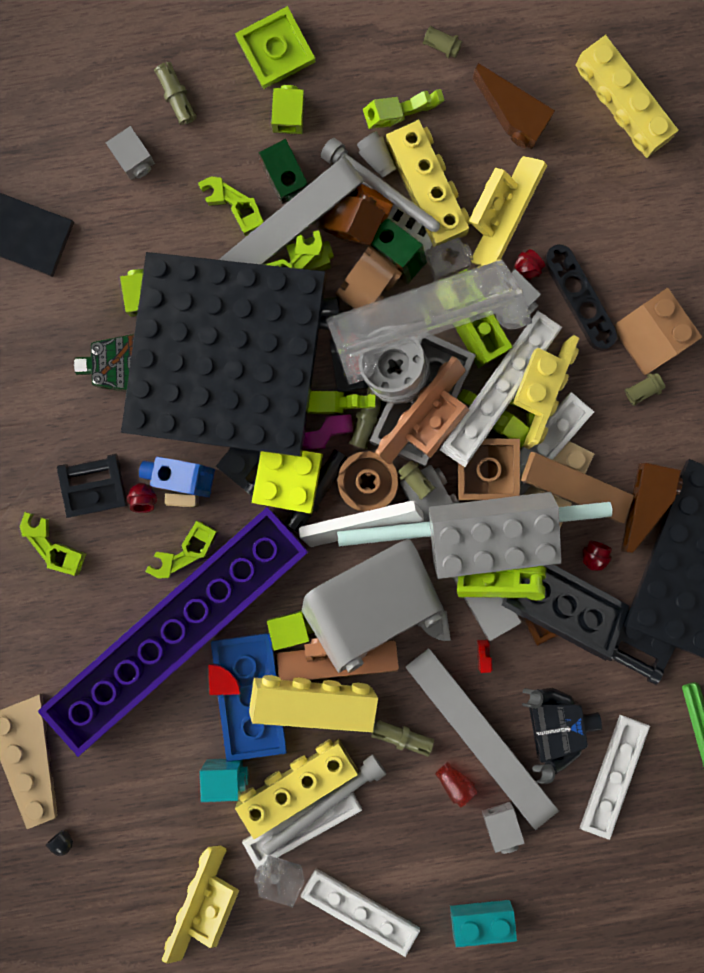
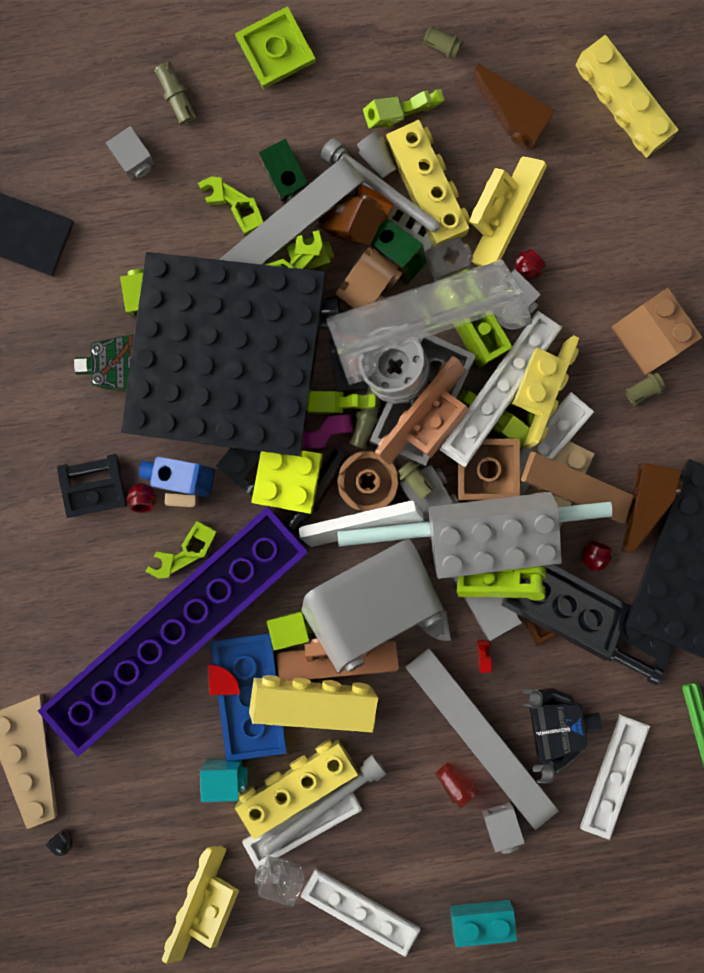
(38, 538): lime piece -> none
(288, 110): lime brick -> none
(402, 738): olive pin -> none
(585, 295): black beam -> none

